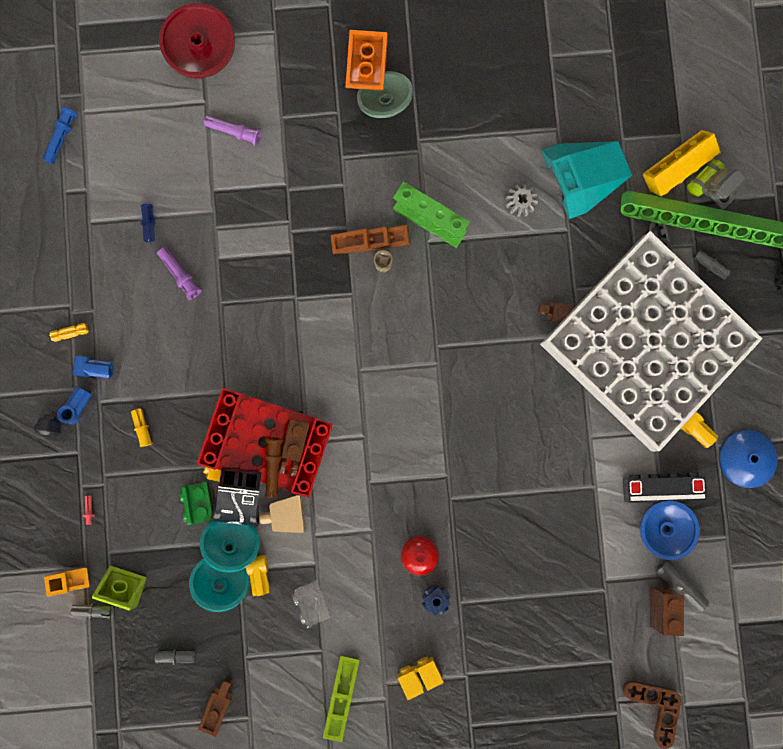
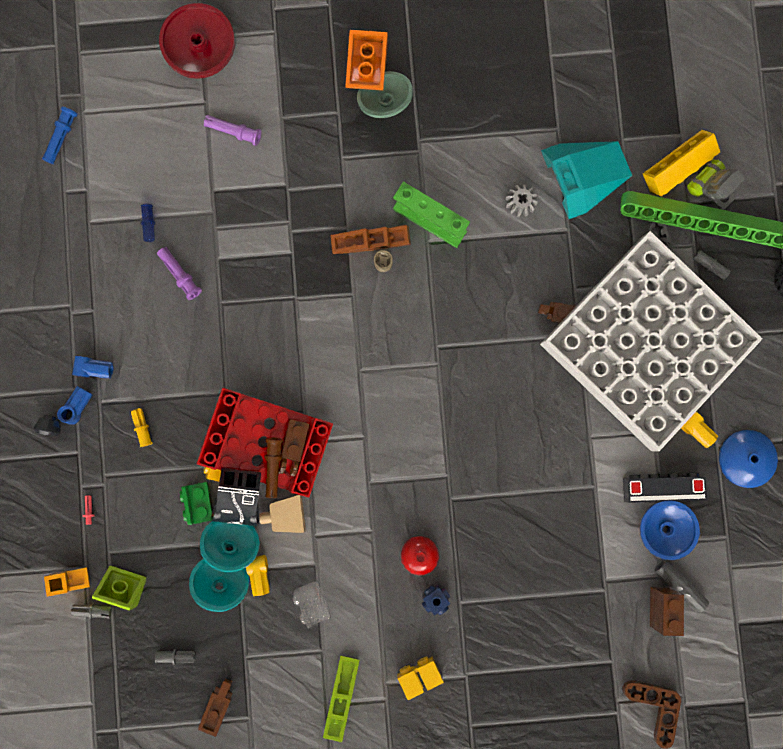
(69, 332): yellow axle -> none

